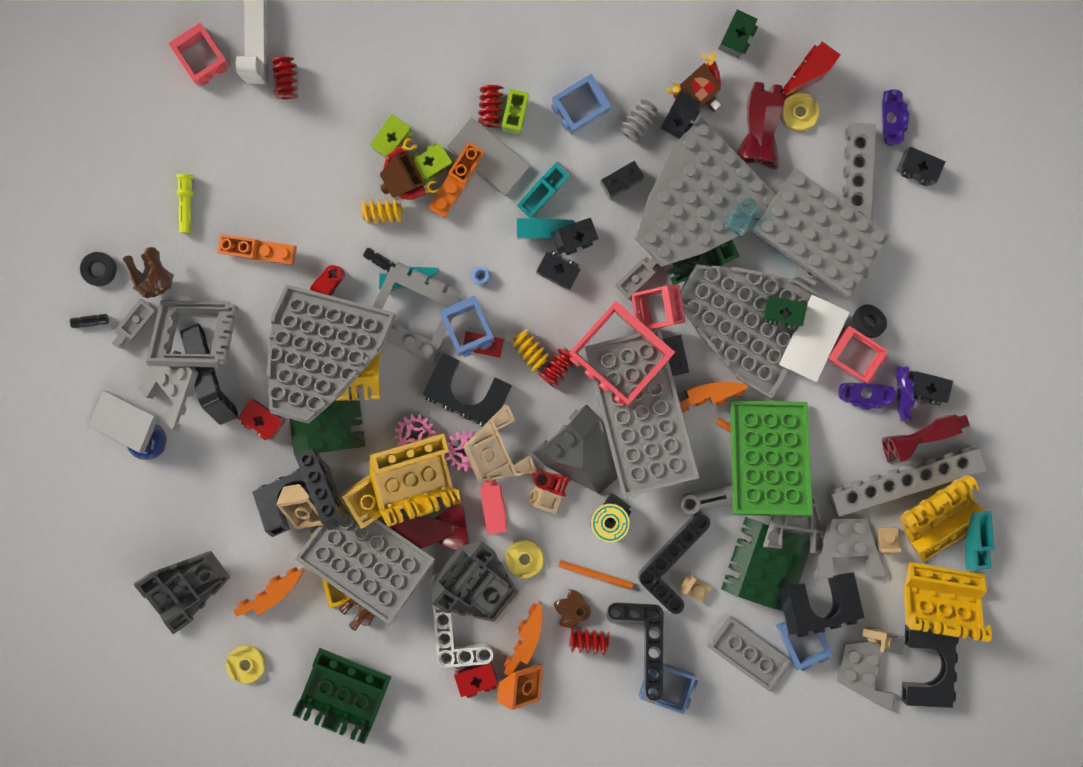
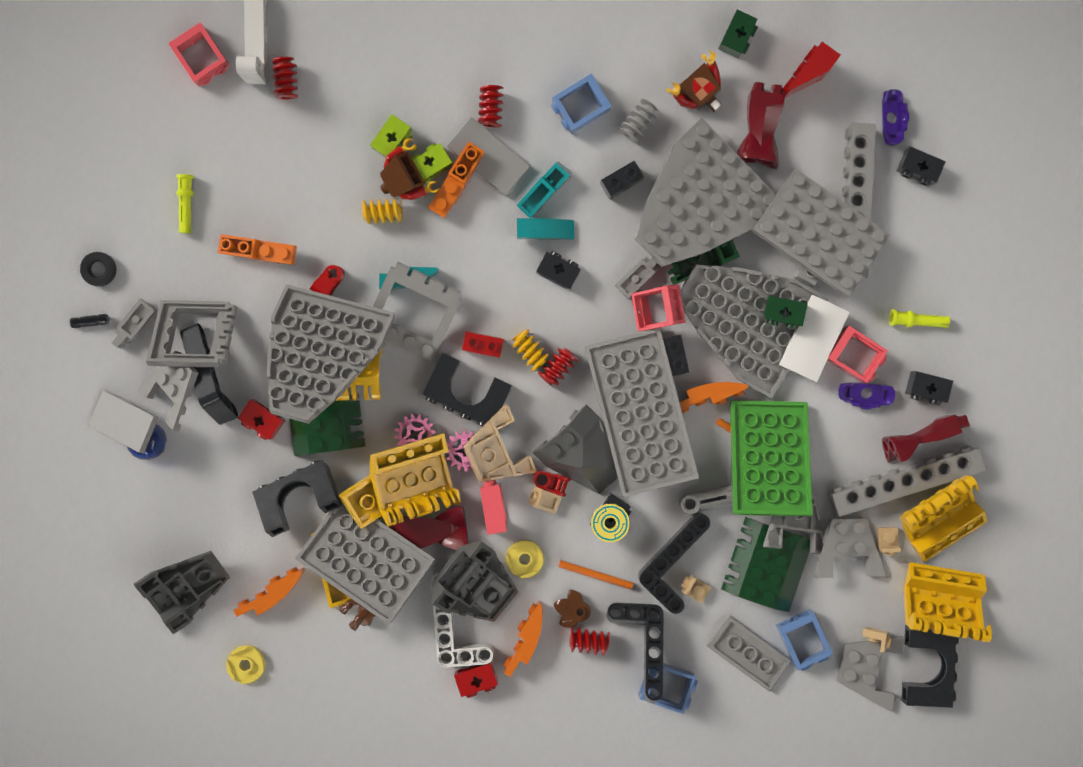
(155, 277): reddish brown piece -> none
(298, 507): tan slope -> none
(320, 489): black brick -> none
(343, 693): dark green slope -> none
(378, 259): black axle -> none
(458, 309): medium blue window -> none
(481, 269): light blue plate -> none
(515, 112): lime brick -> none
(521, 687): orange slope -> none
(584, 232): black brick -> none
(642, 330): coral window -> none
(681, 113): black brick -> none
(739, 220): clear light blue piece -> none
(795, 122): light yellow tile -> none
(845, 606): black arch -> none
(876, 315): black tyre -> none
(905, 393): dark purple piece -> none
(910, 318): none -> neon yellow pin
(979, 541): teal slope -> none

